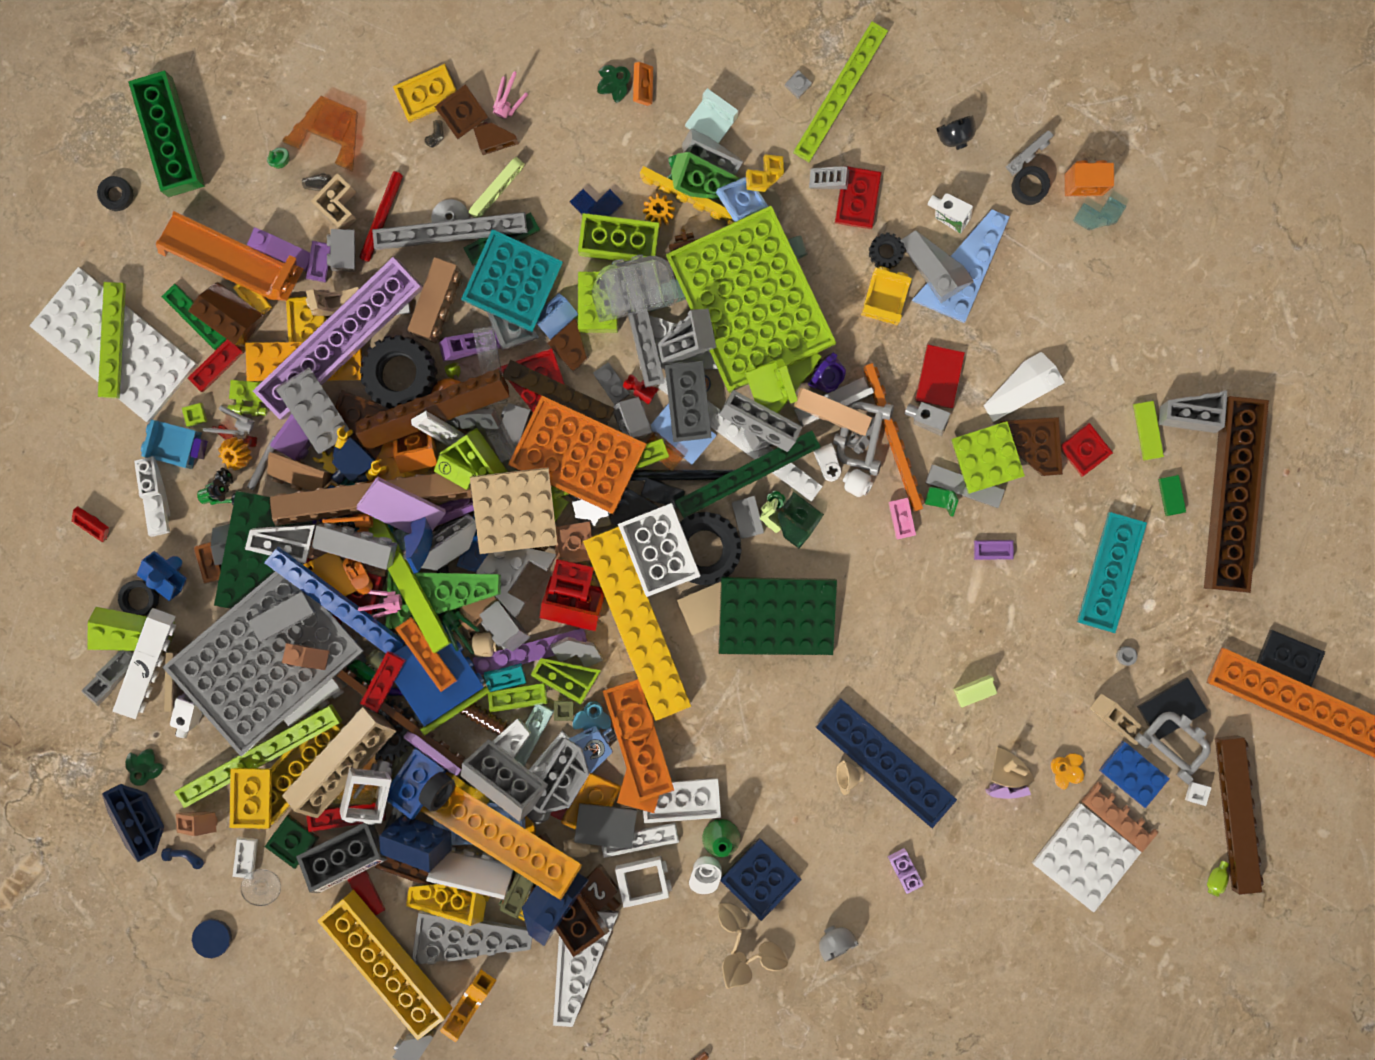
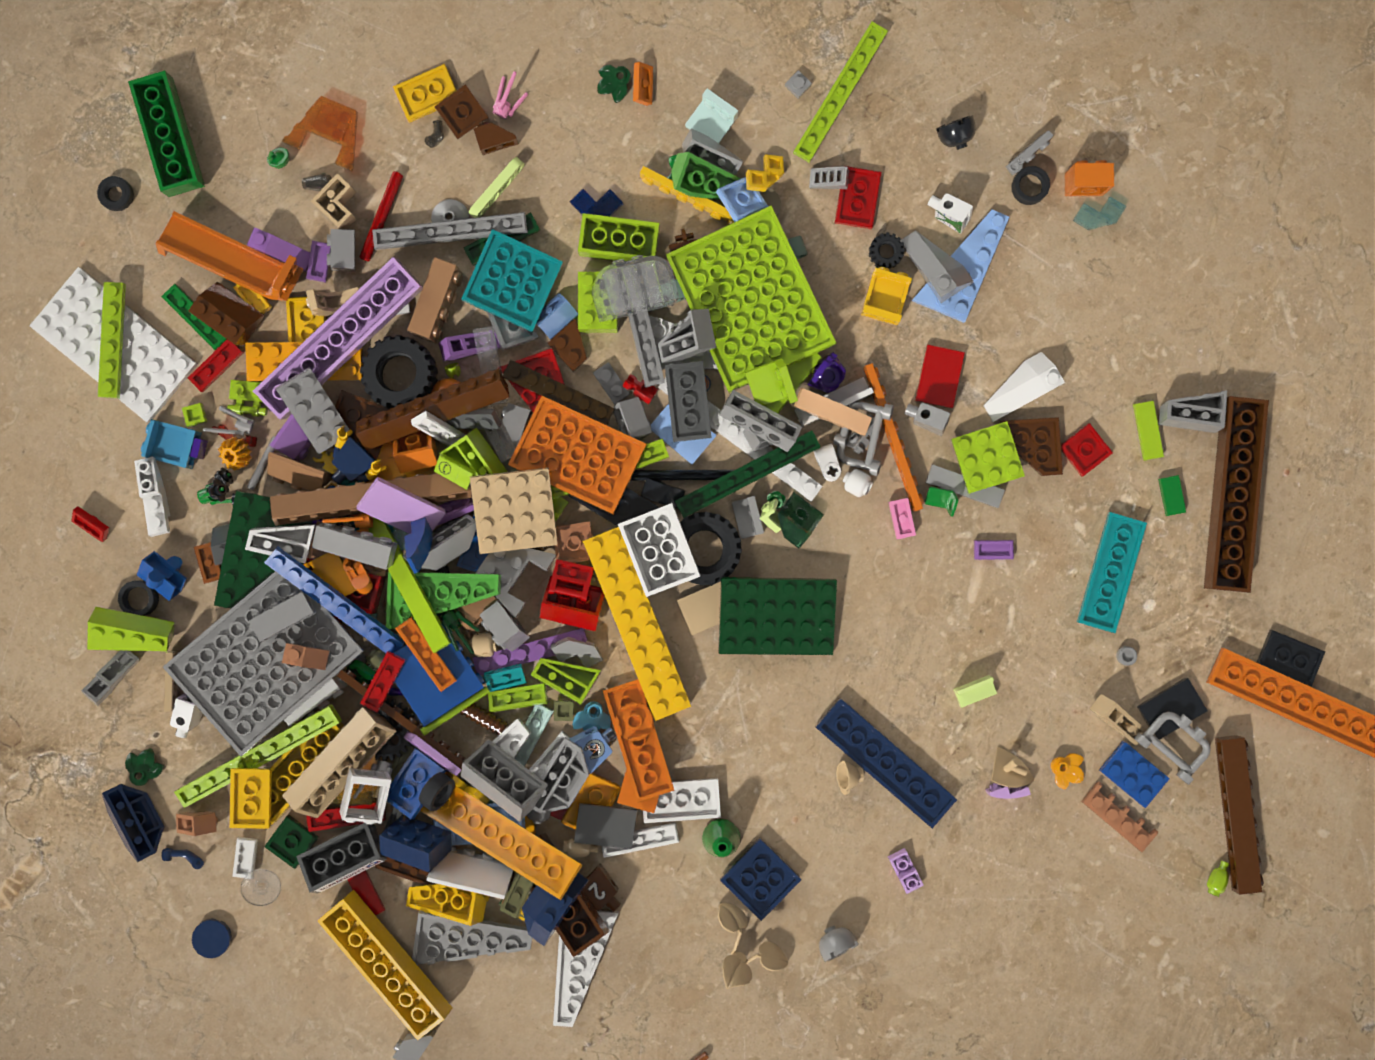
(144, 663): white brick -> none
(392, 602): bright pink plant -> none
(467, 1005): light orange arch -> none
(589, 513): piece -> none
(641, 864): white window -> none
(666, 209): light orange gear -> none
(675, 455): clear orange tile -> none
(705, 875): white cap -> none
(1086, 857): white plate -> none
(1198, 793): white plate -> none

